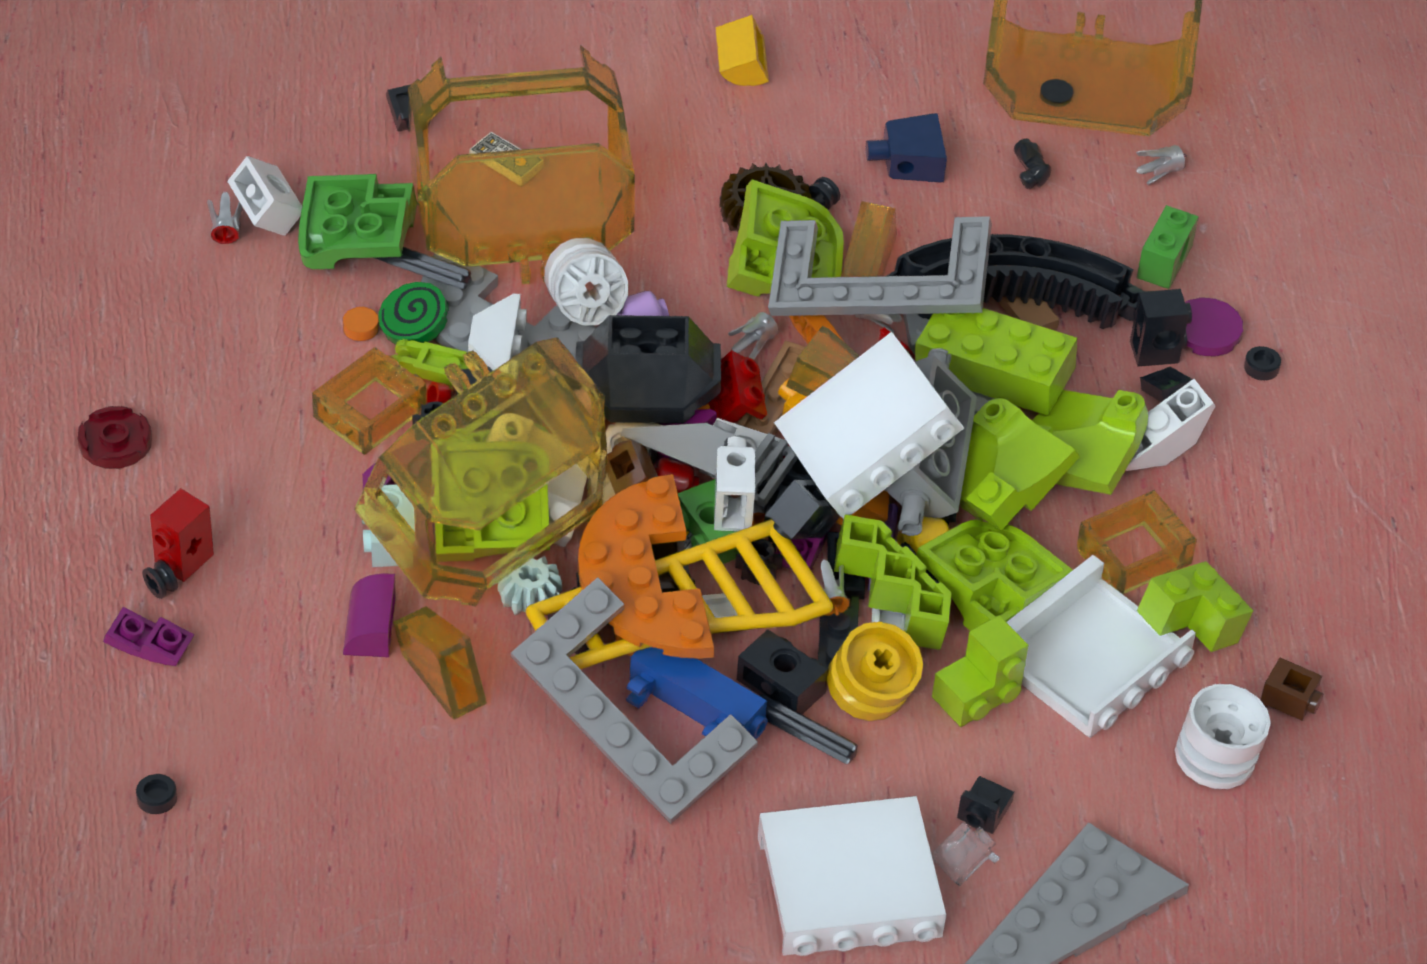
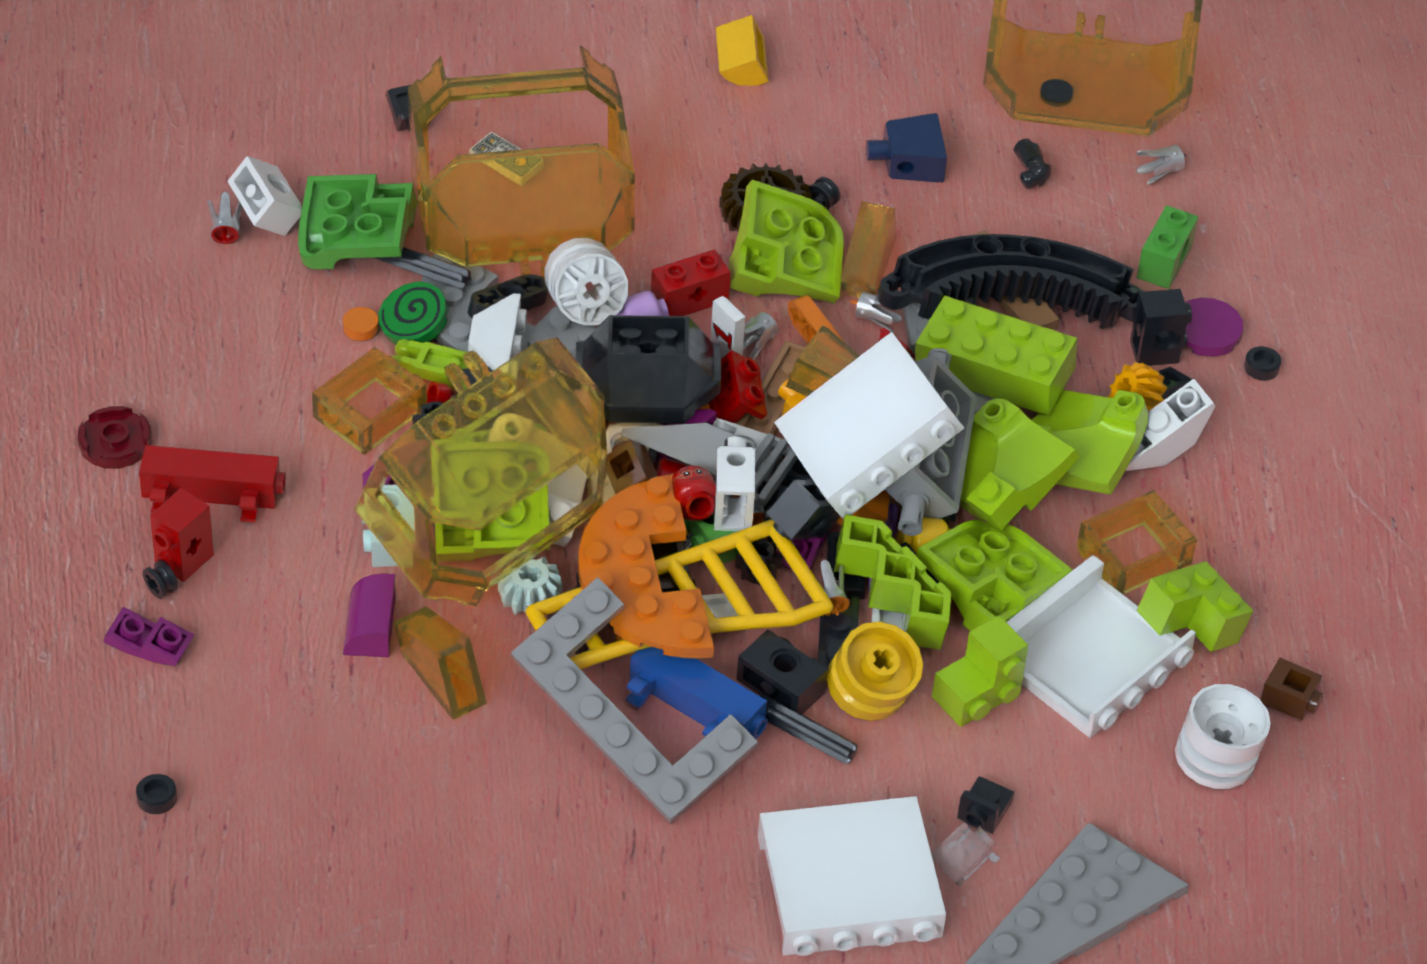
(212, 477): none -> red brick
(530, 286): none -> black beam
(691, 283): none -> red brick
(695, 491): none -> red head
(727, 326): none -> white tile
(958, 292): light grey plate -> none
(1141, 380): none -> light orange gear

